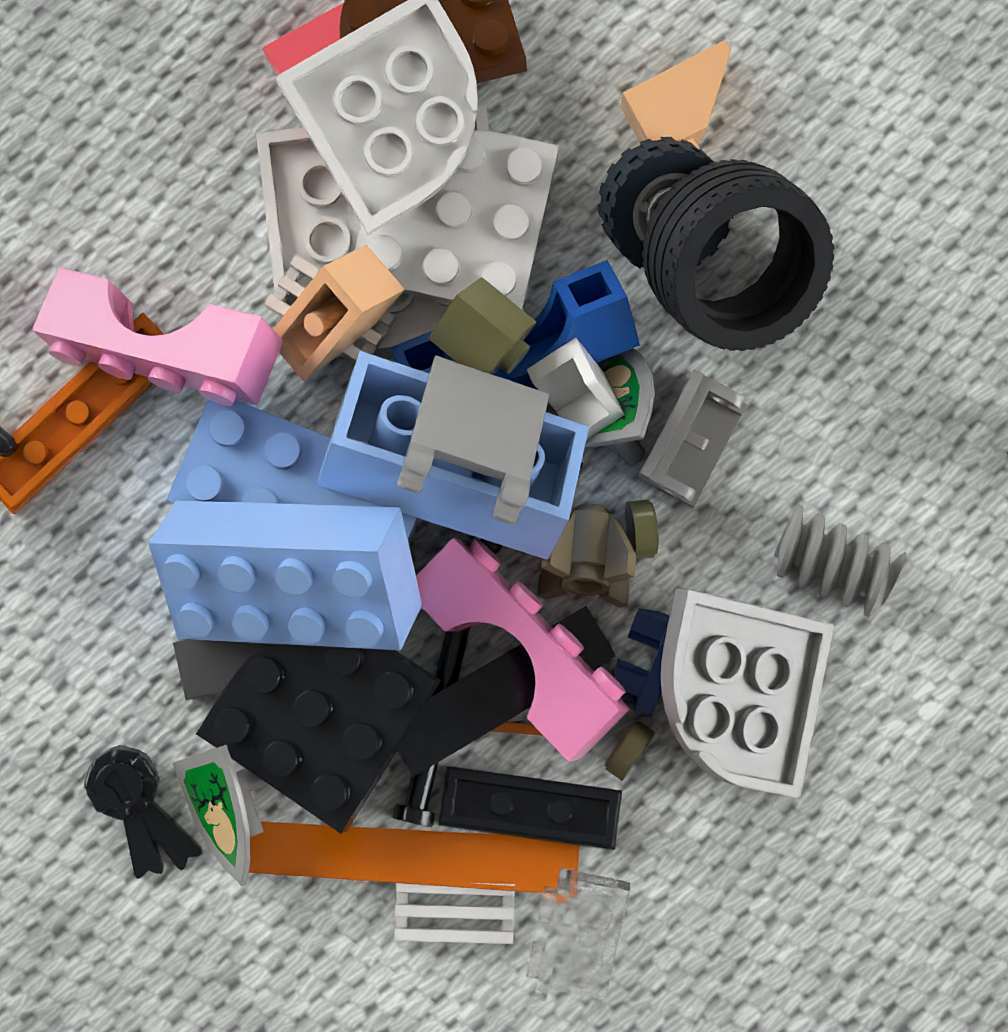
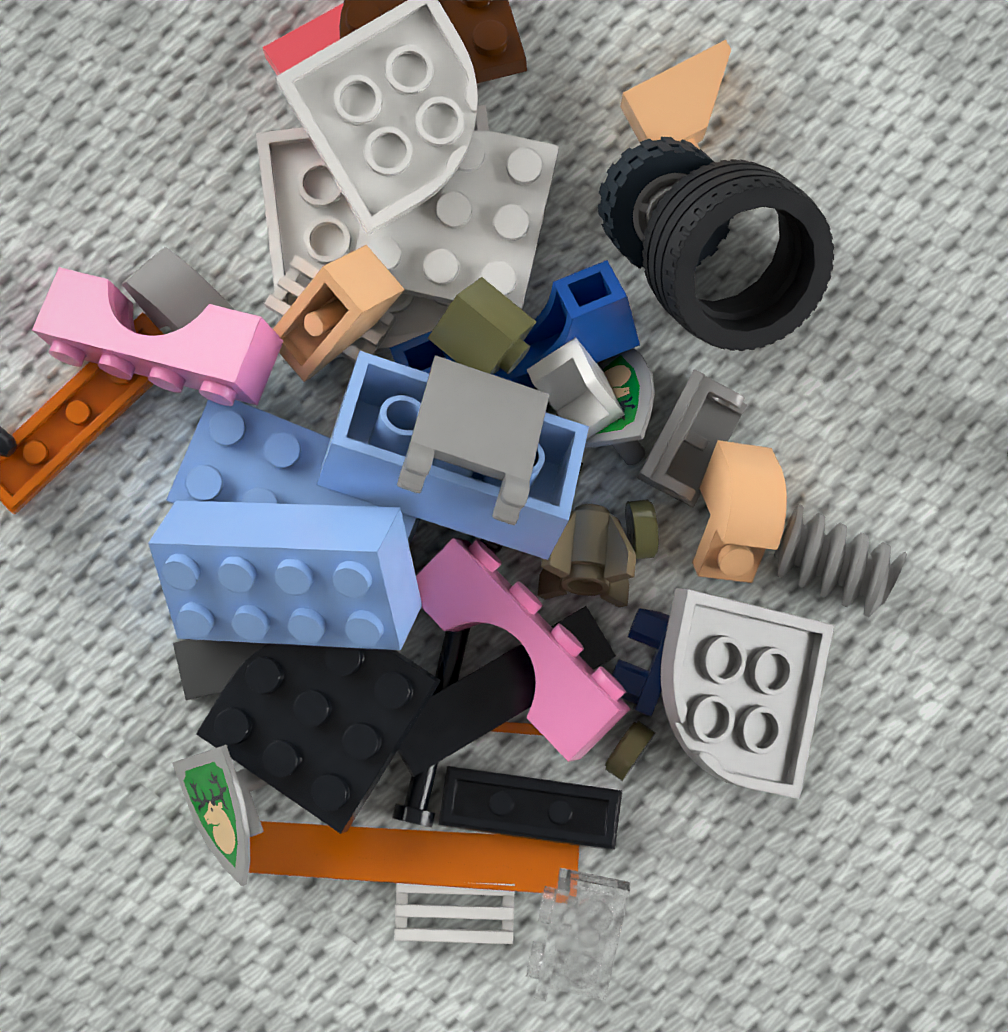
(124, 786): black piece -> none
(171, 291): none -> light grey slope
(746, 511): none -> light nougat brick

